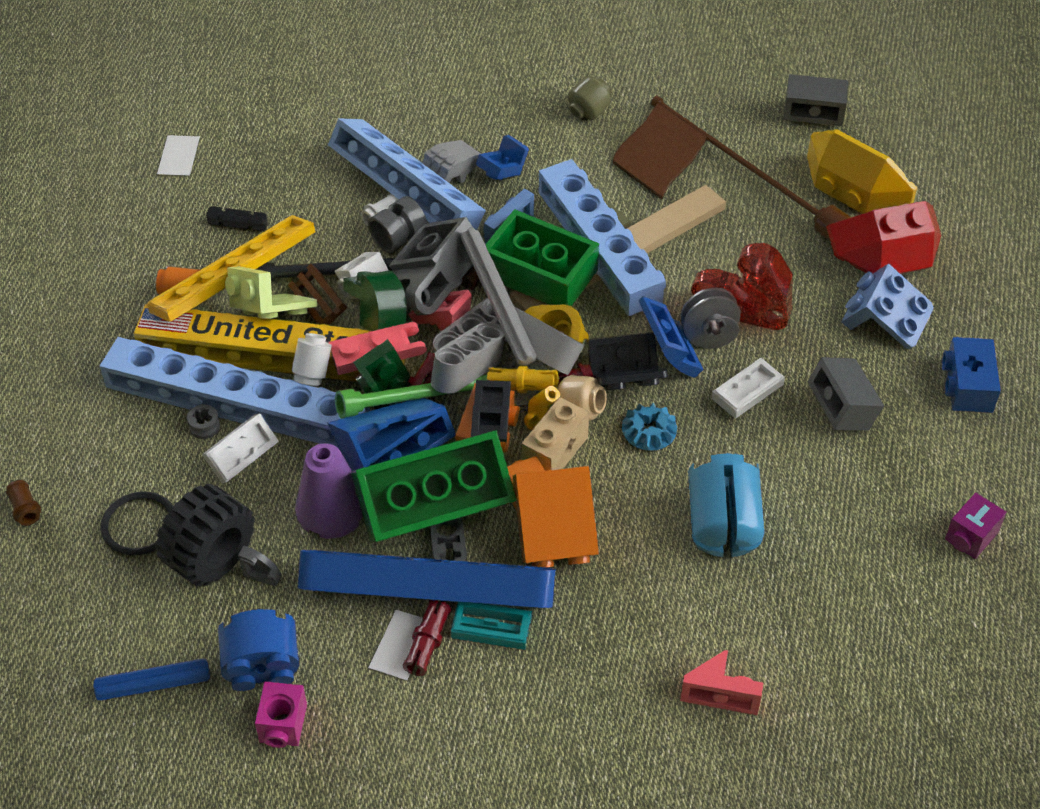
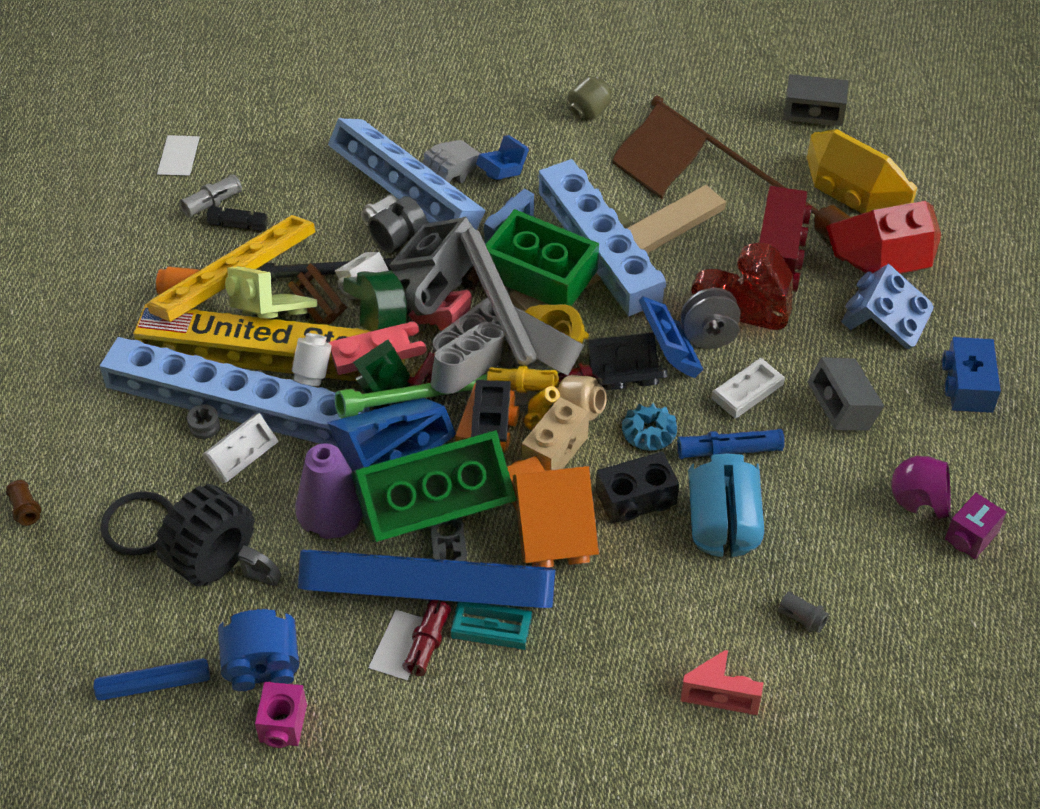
(210, 195): none -> light grey pin
(630, 491): none -> black brick
(730, 443): none -> blue pin
(783, 227): none -> dark red brick
(803, 612): none -> dark grey pin
(923, 482): none -> magenta helmet

